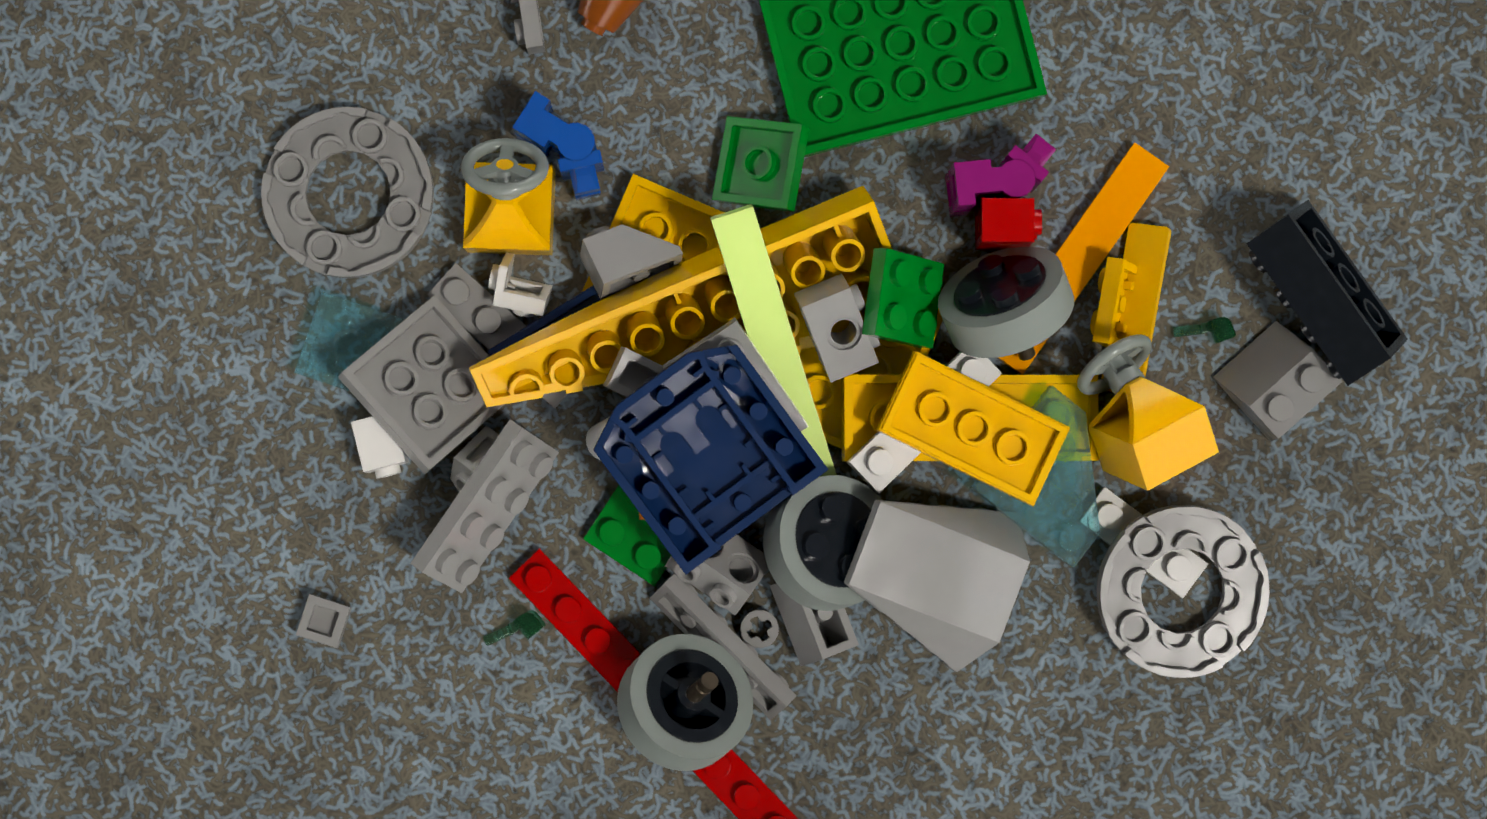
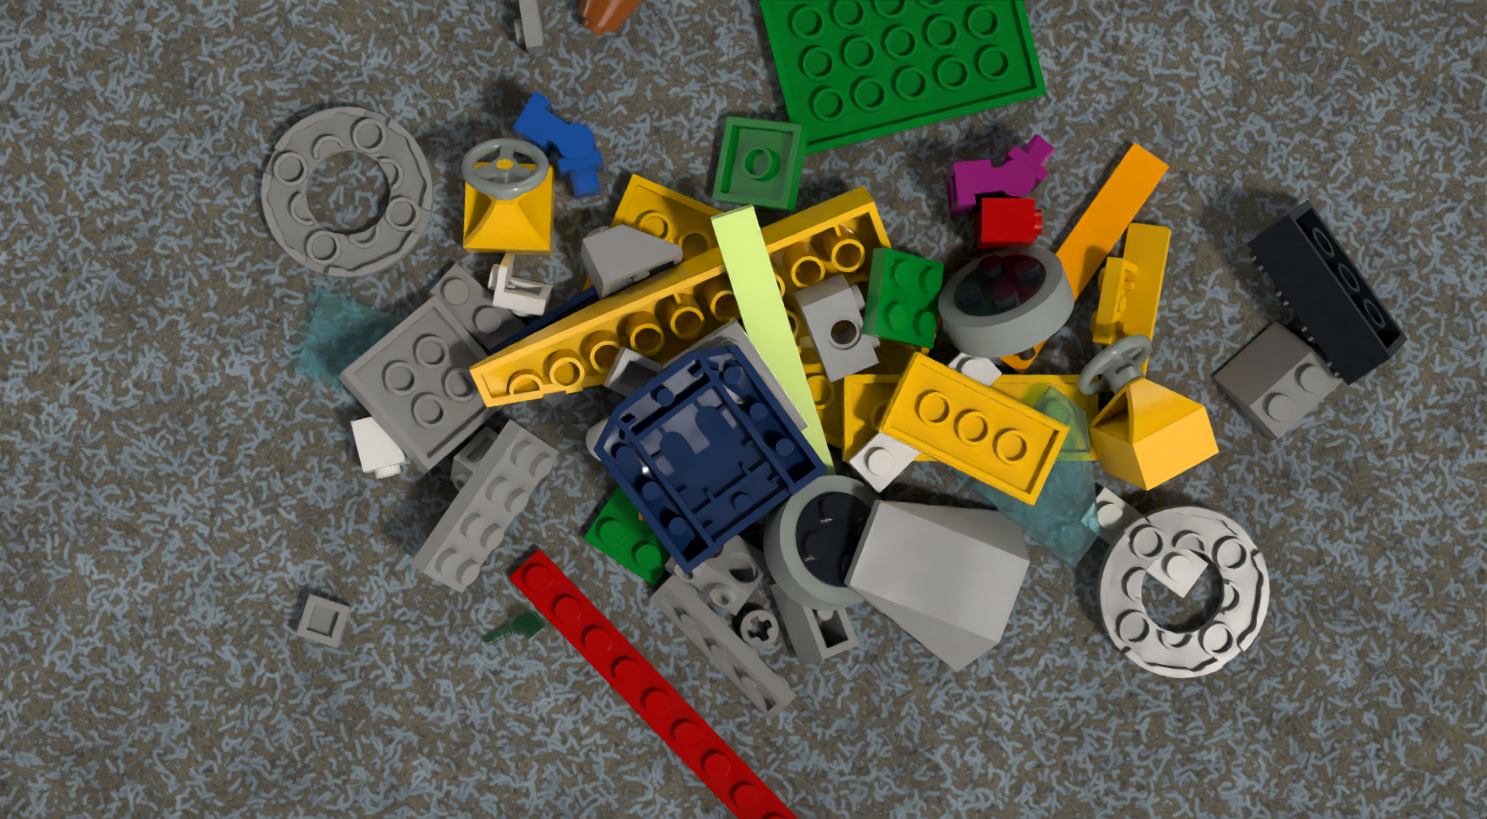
(685, 702): wheel -> none
(1220, 329): clear green hand -> none

